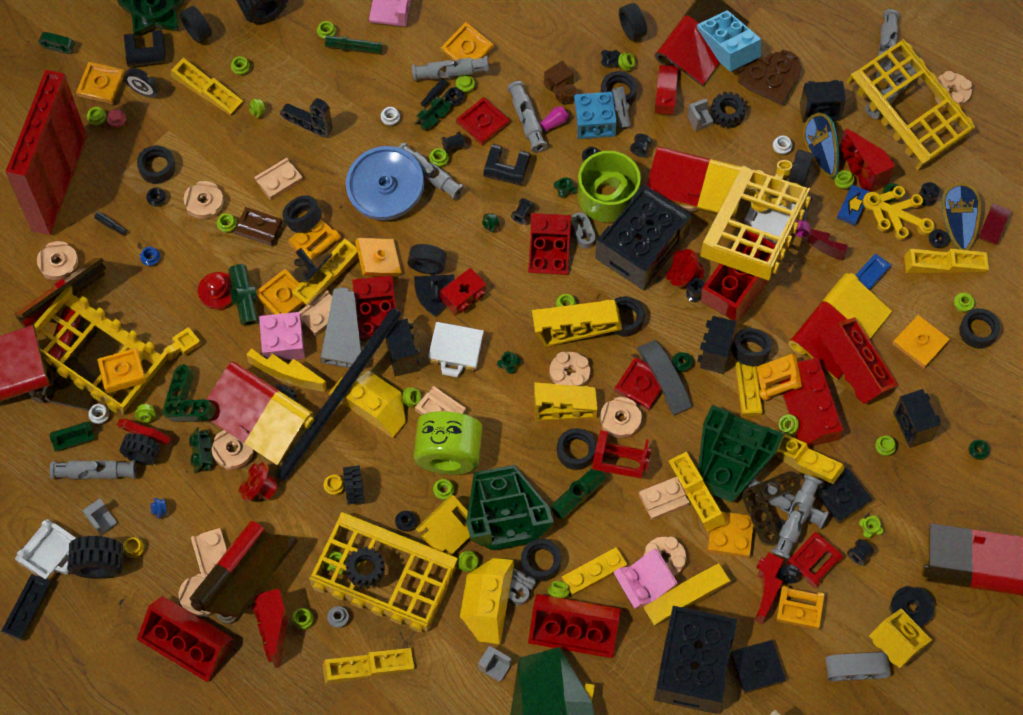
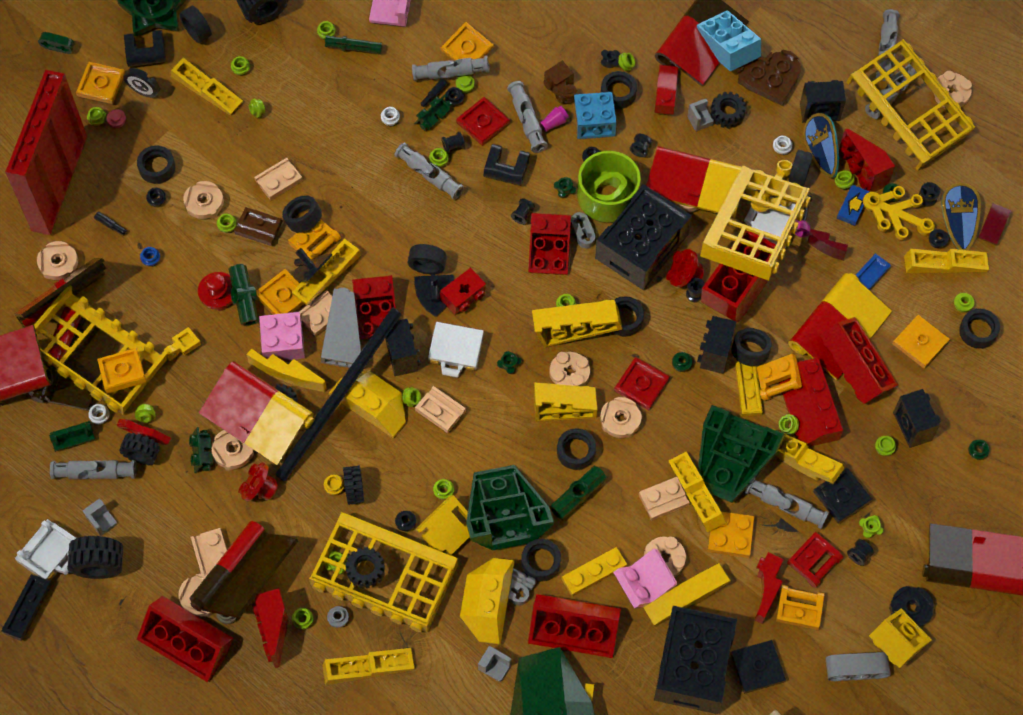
(133, 547): yellow plate -> none
(158, 508): blue plate -> none
(183, 379): dark green beam -> none
(316, 121): black beam -> none
(378, 257): light orange plate -> none
(385, 183): medium blue dish -> none
(447, 442): lime piece -> none
(467, 561): lime plate -> none
(490, 222): dark green plate -> none
(558, 589): lime plate -> none
(621, 107): light grey pin -> none
(632, 21): black tyre -> none
(638, 455): red panel -> none
(666, 377): dark grey slope -> none
(763, 497): dark brown beam -> none
(789, 574): black plate -> none
(791, 529): light grey piece -> none

